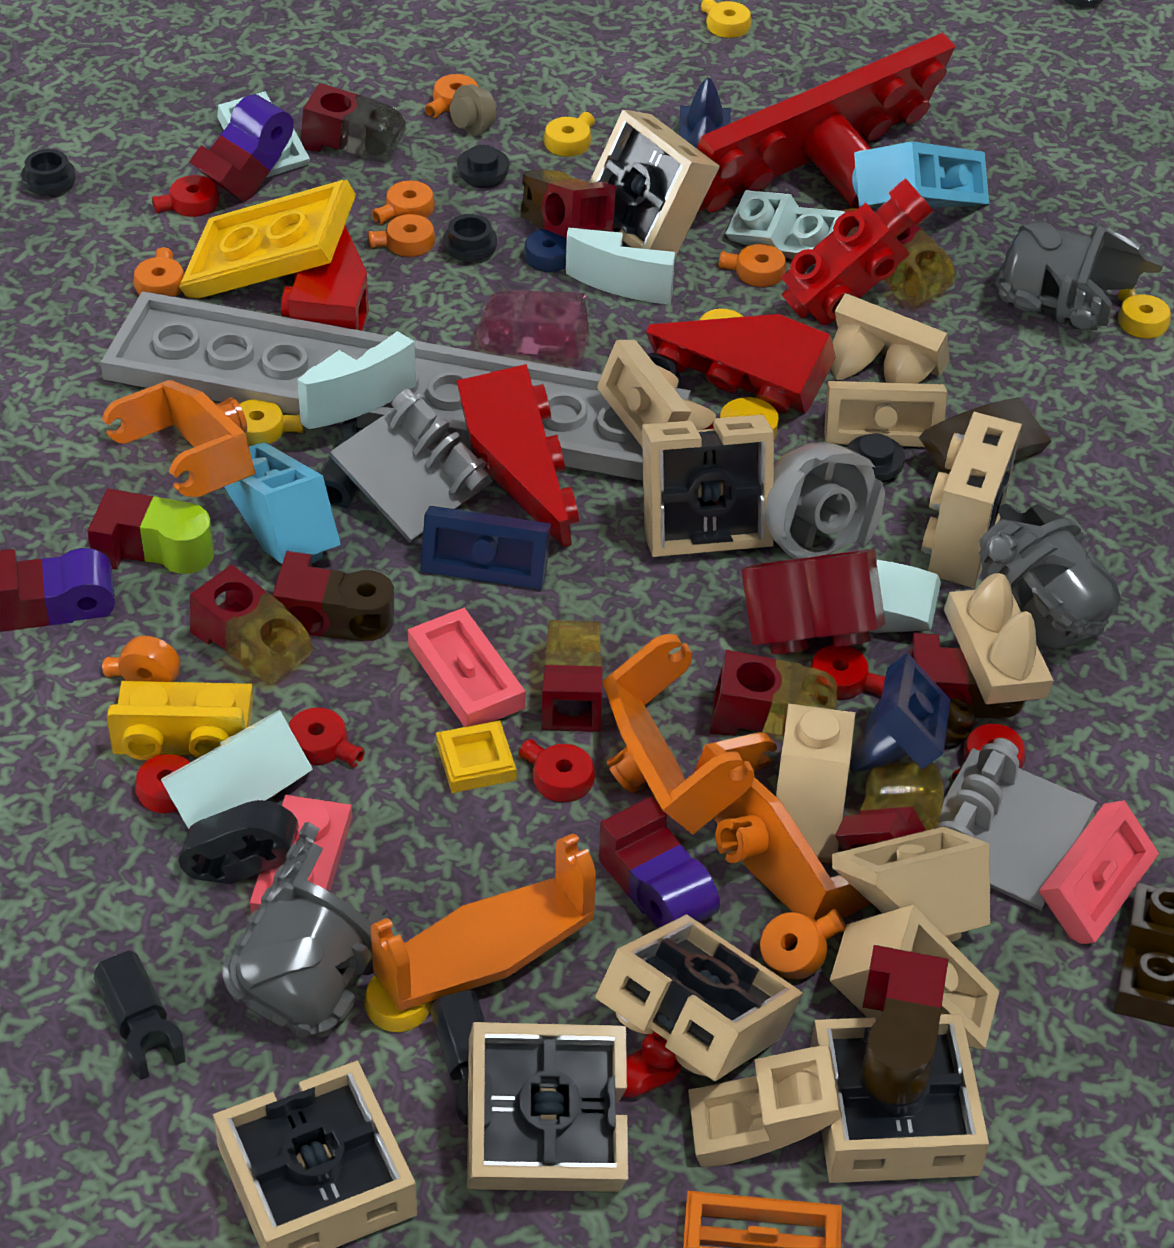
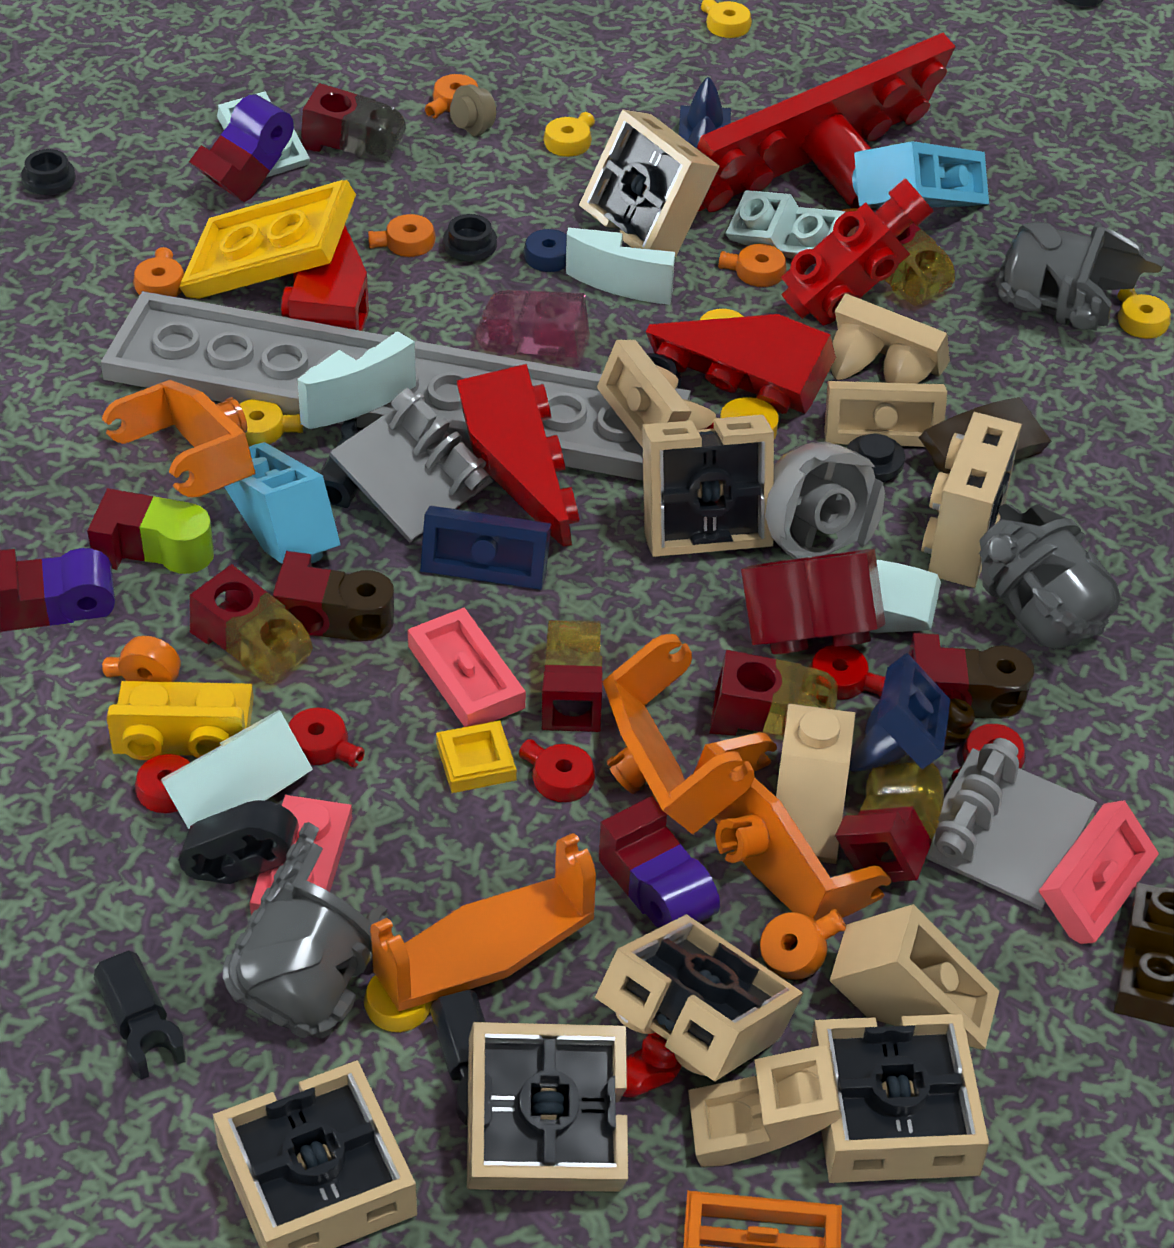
(189, 197): red piece -> none
(404, 199): orange piece -> none
(483, 166): black plate -> none
(563, 202): dark red leg -> none
(904, 1040): dark brown leg -> none
(933, 869): tan slope -> none
(998, 642): tan tile -> none

